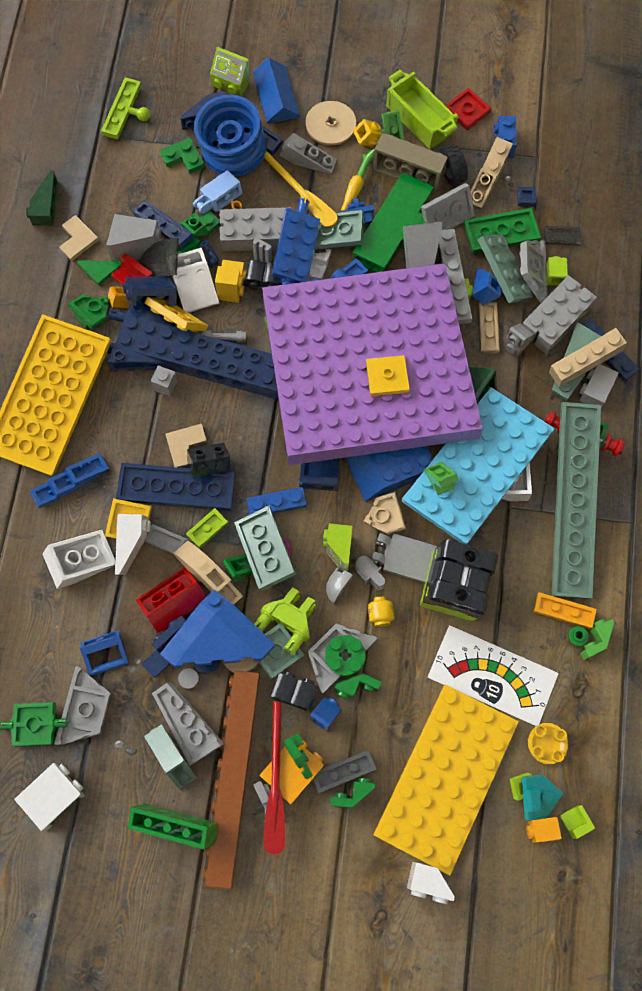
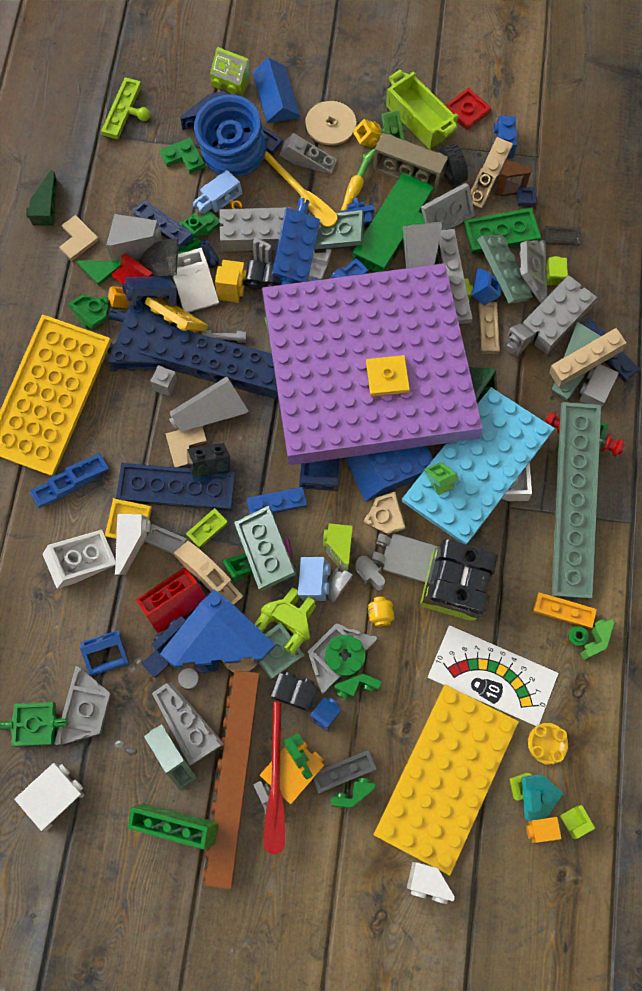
(209, 406): none -> light grey slope
(313, 578): none -> light blue brick
(510, 170): none -> reddish brown tile

